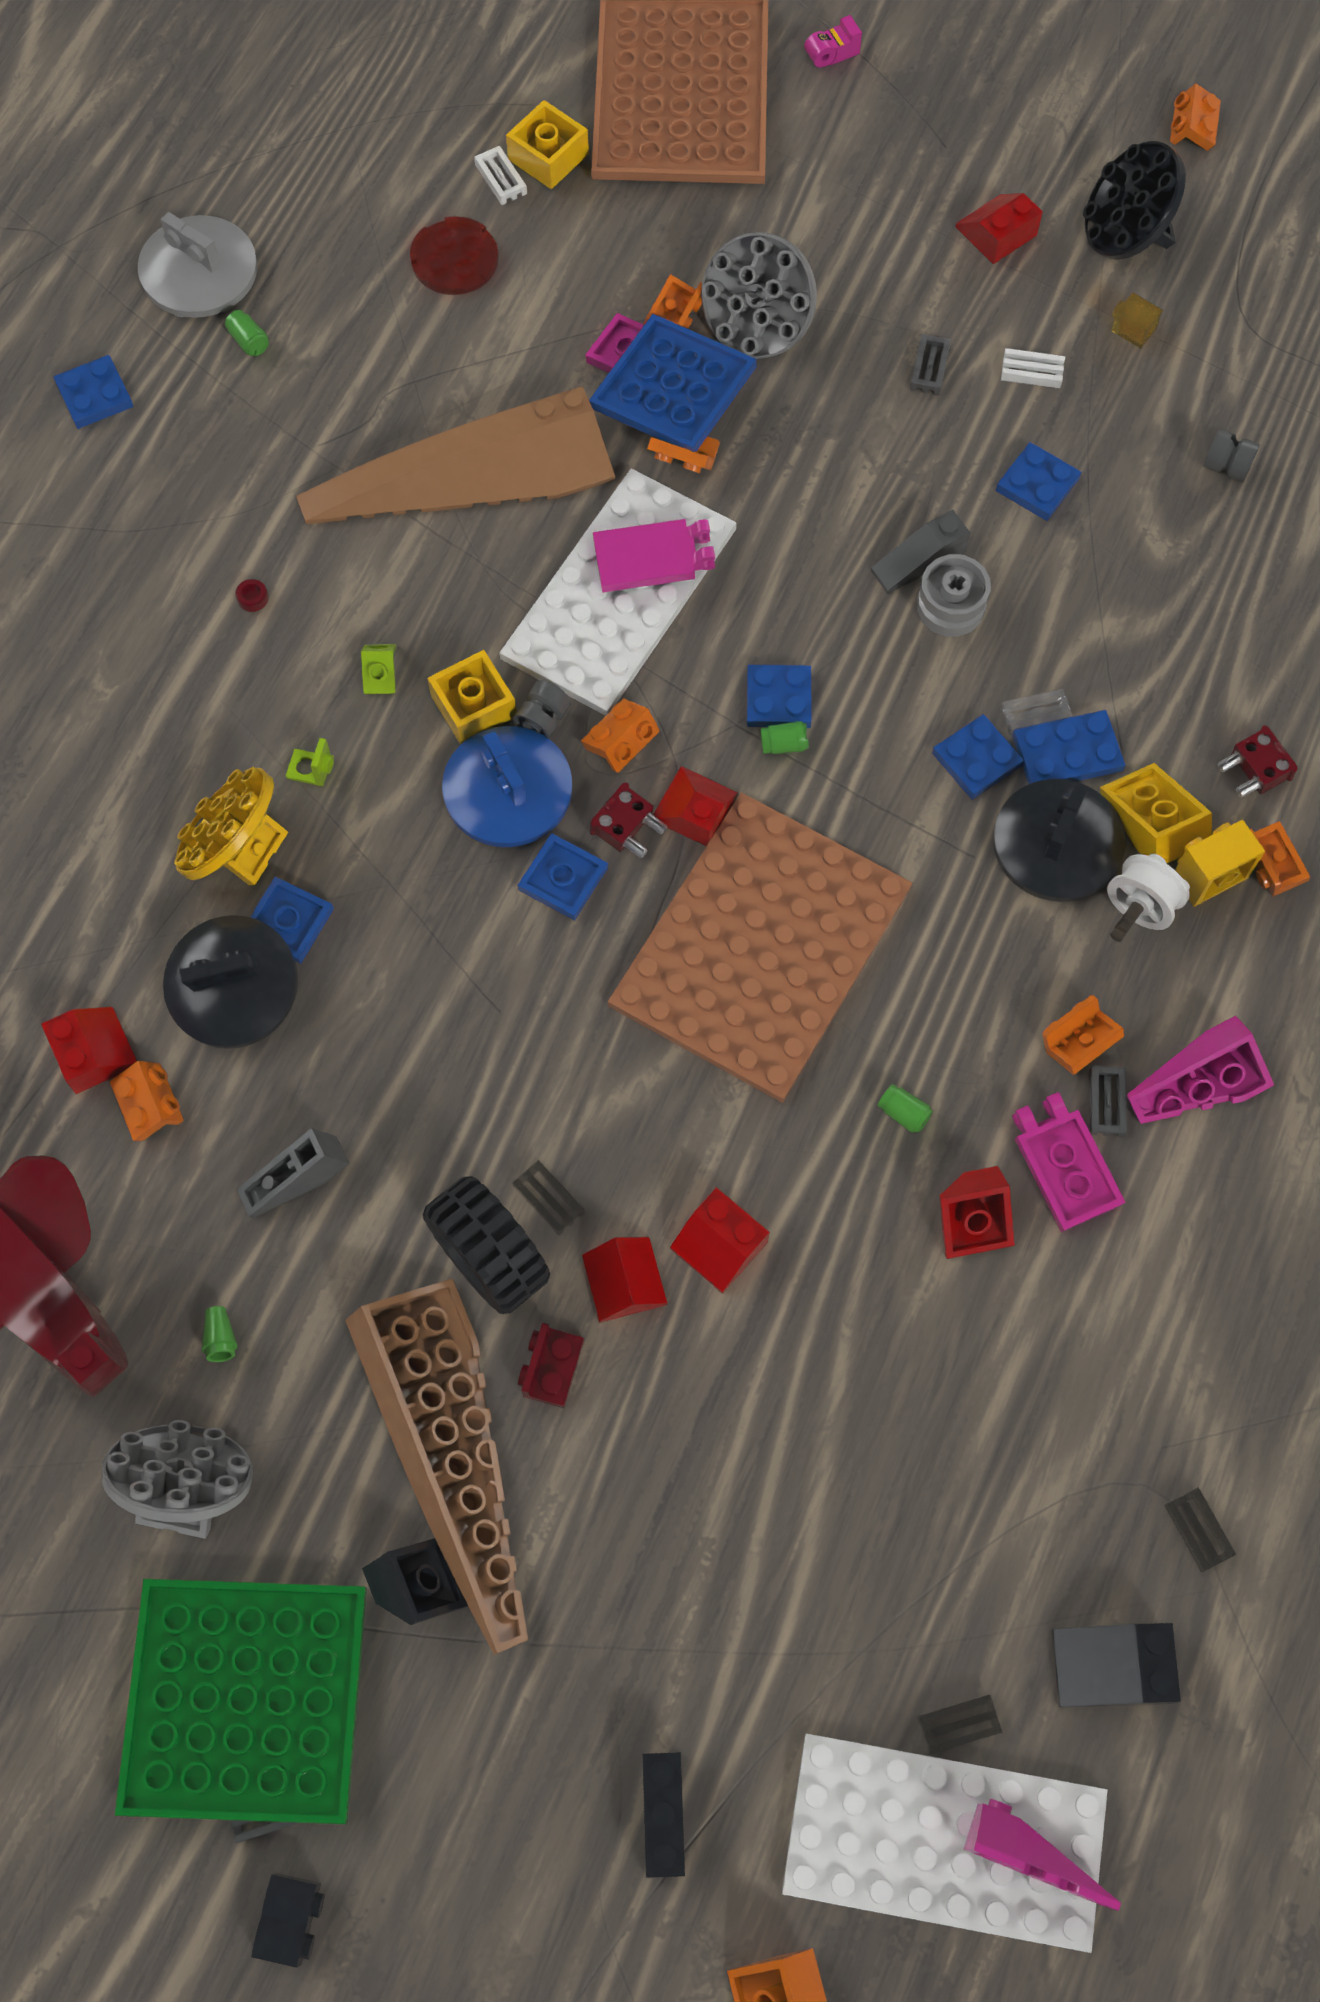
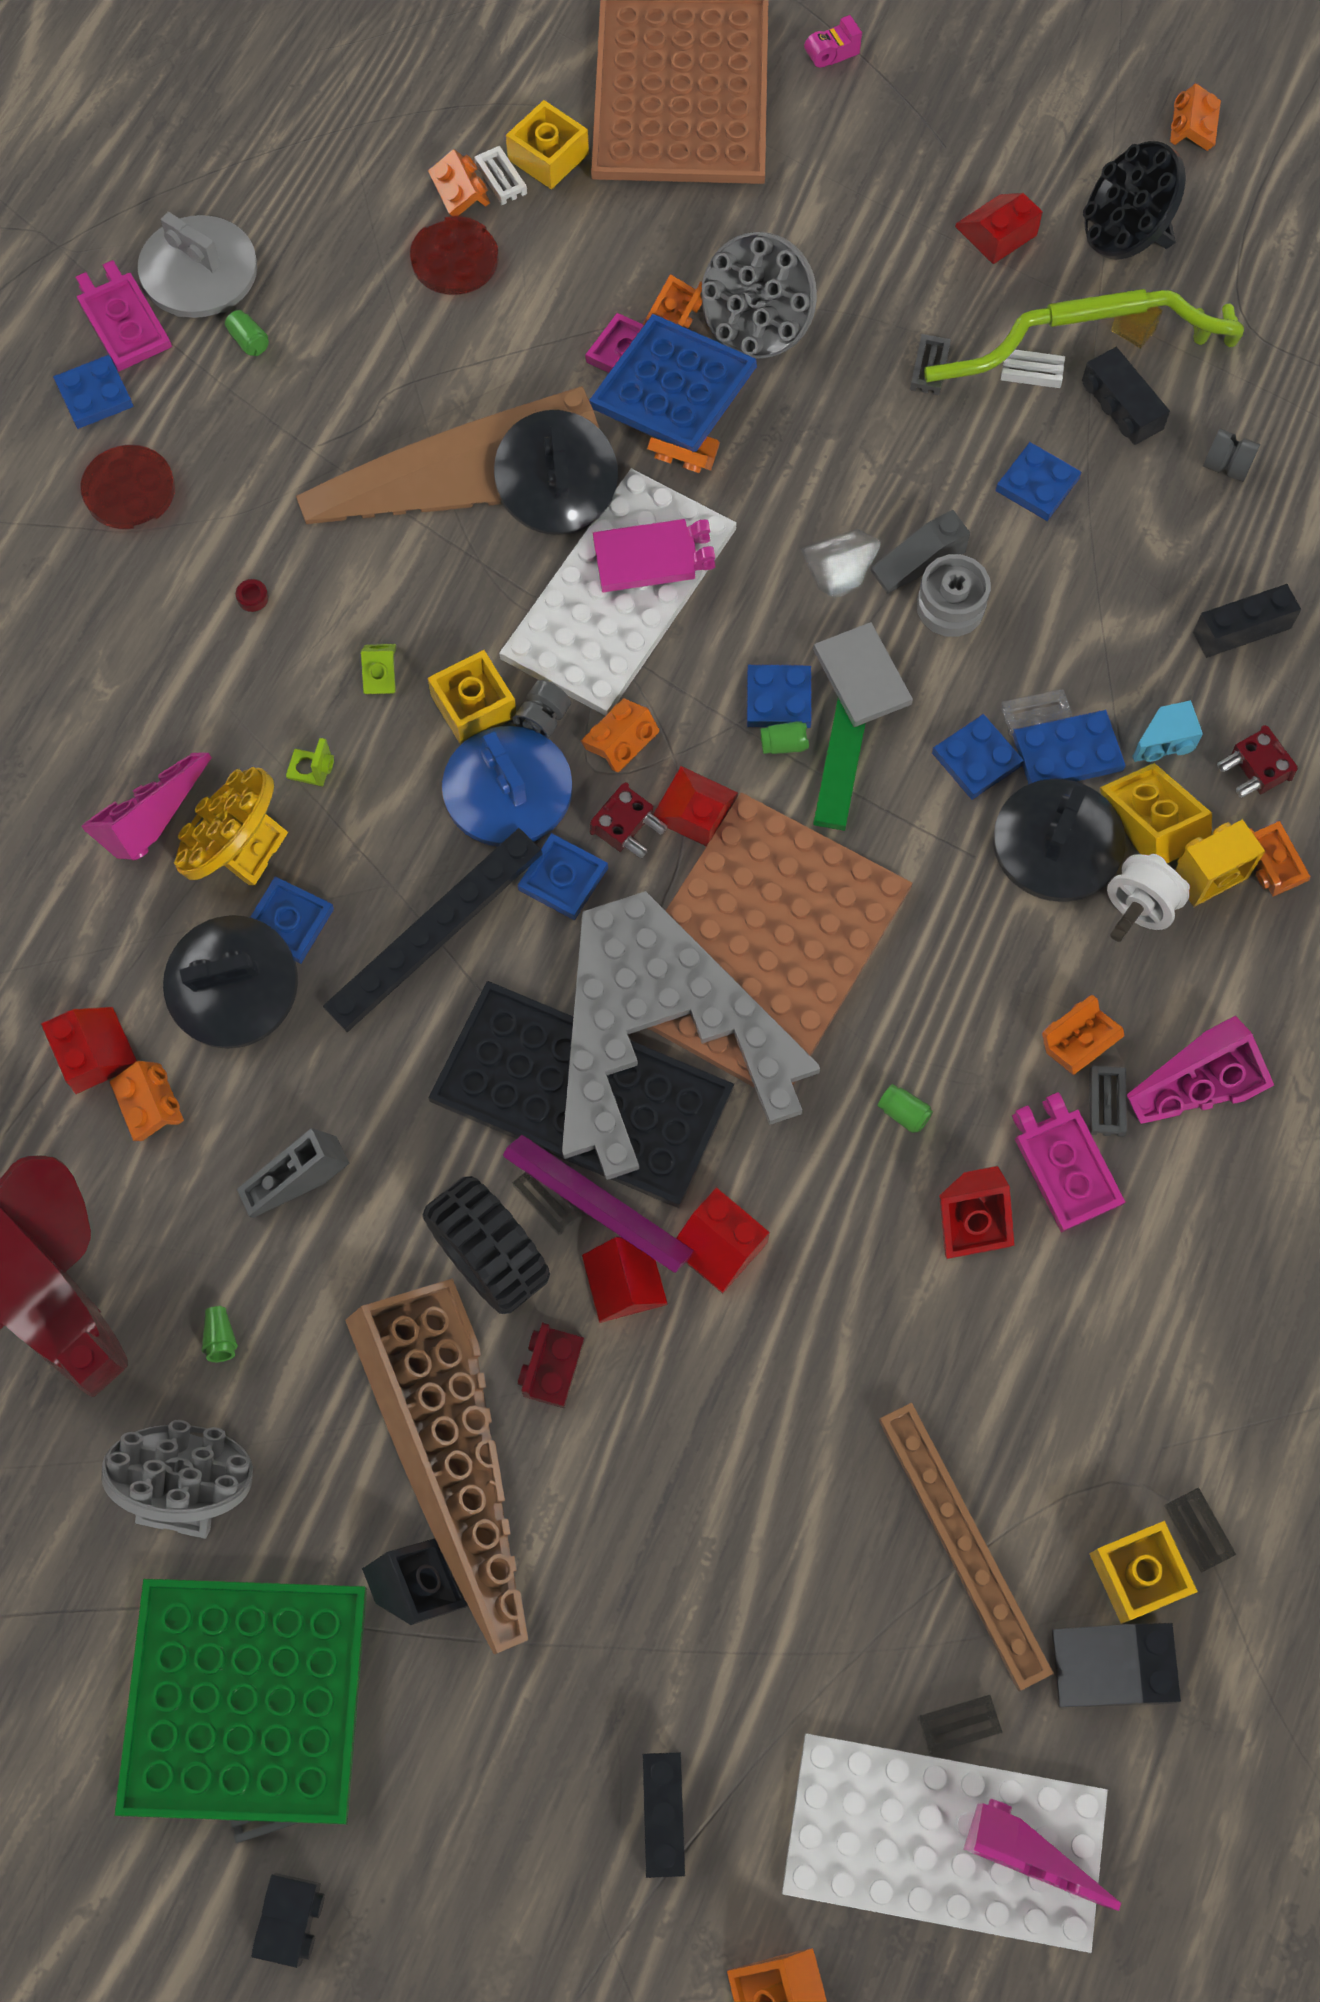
(122, 318): none -> dark pink tile
(127, 486): none -> clear red tile
(137, 823): none -> dark pink wedge
(432, 930): none -> black plate
(458, 183): none -> orange bracket
(515, 1074): none -> black plate
(555, 472): none -> black bracket
(598, 1203): none -> magenta tile
(643, 972): none -> light grey wing
(839, 772): none -> green tile
(841, 561): none -> clear slope
(862, 674): none -> light grey tile
(966, 1547): none -> medium nougat plate
(1095, 309): none -> lime piece
(1125, 396): none -> black brick
(1143, 1572): none -> yellow brick
(1170, 732): none -> medium azure slope
(1246, 620): none -> black brick

